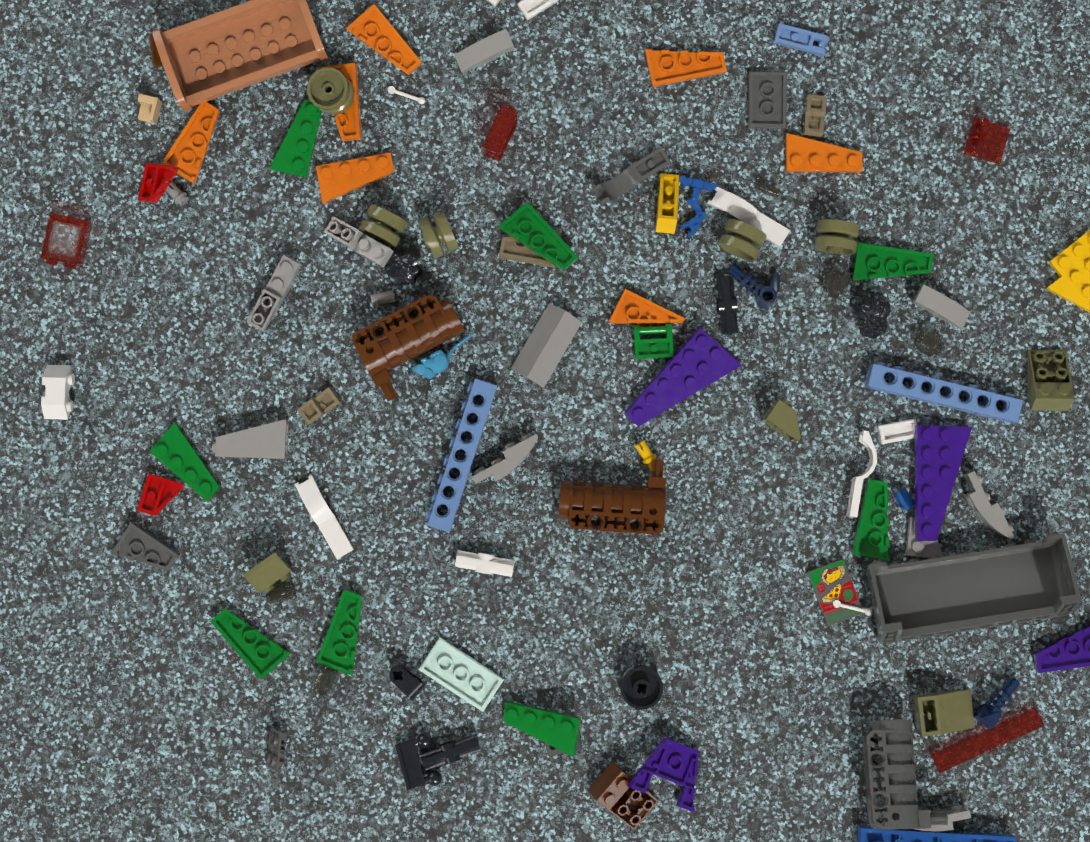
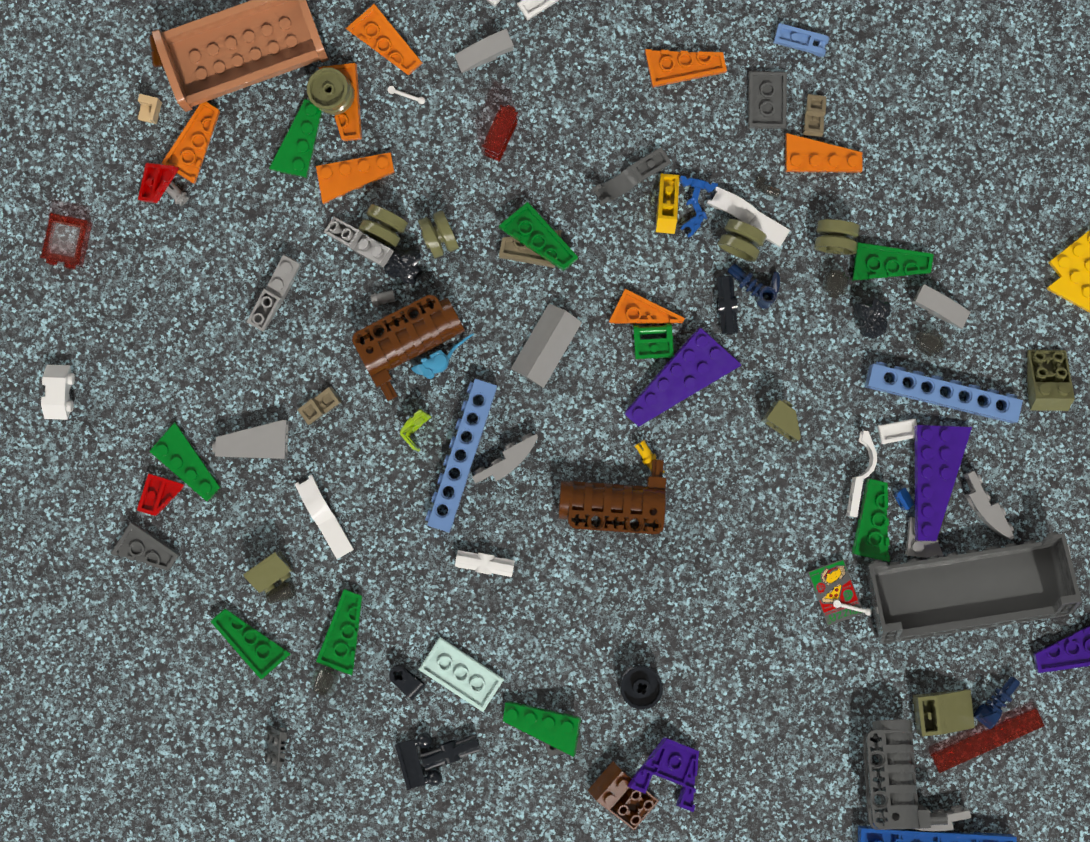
(412, 425): none -> lime piece
(986, 140): clear red hinge -> none

